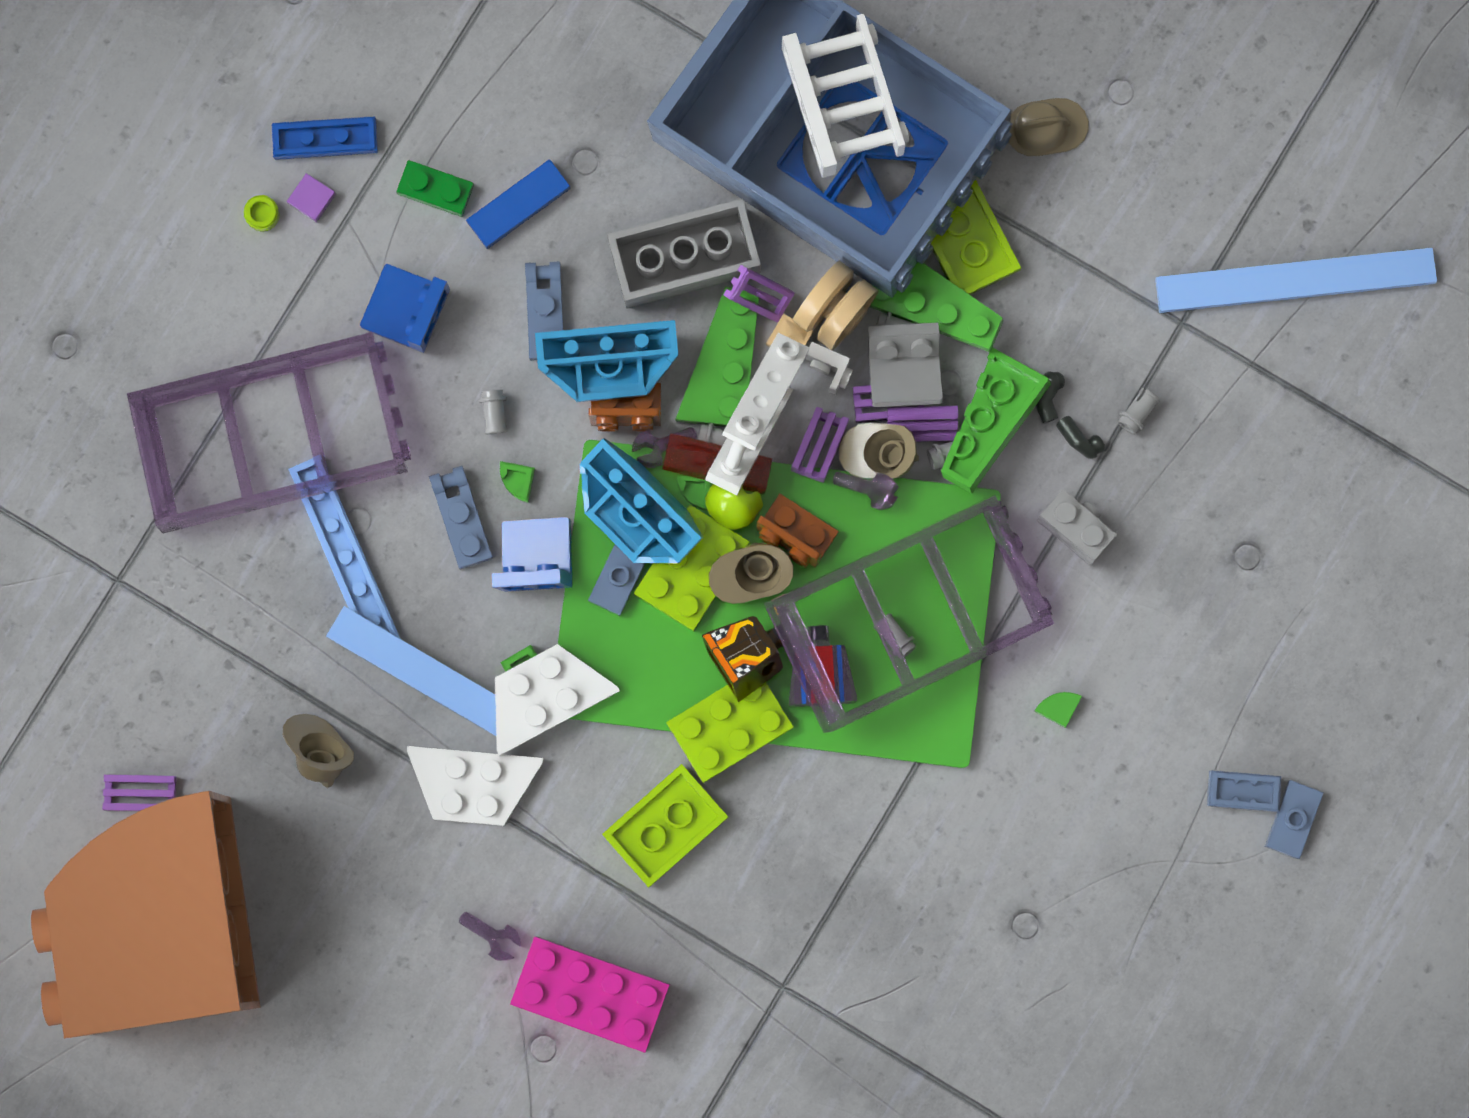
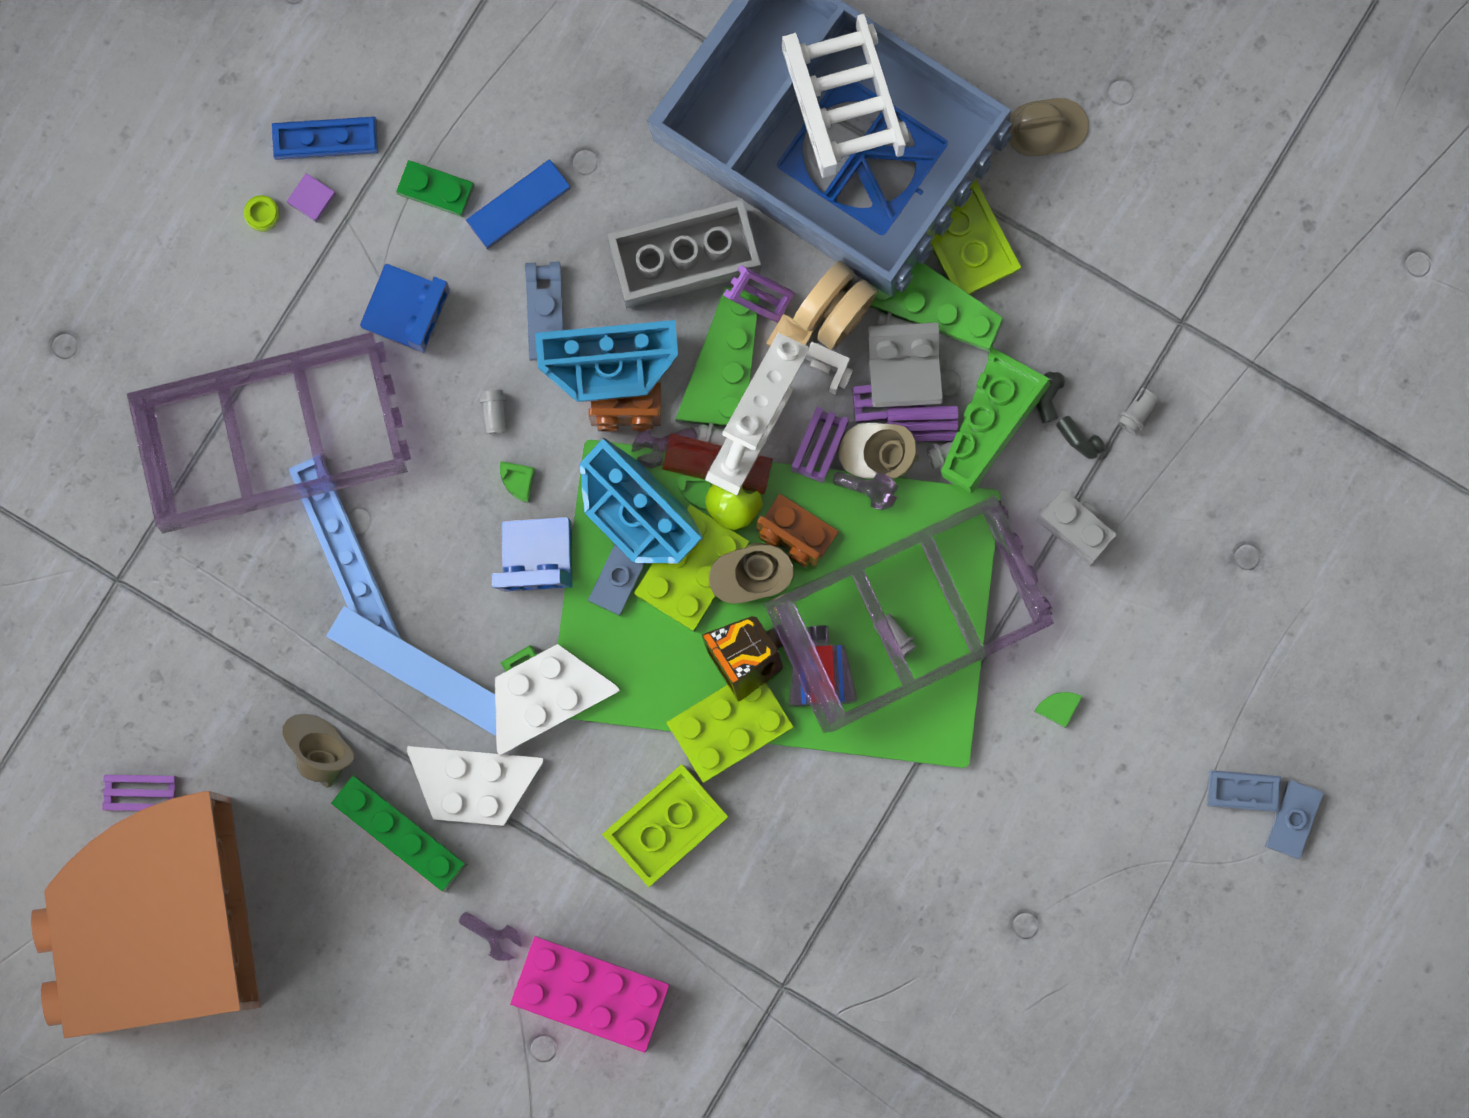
(399, 834): none -> green brick
(461, 519): sand blue plate -> none
(1295, 280): light blue tile -> none

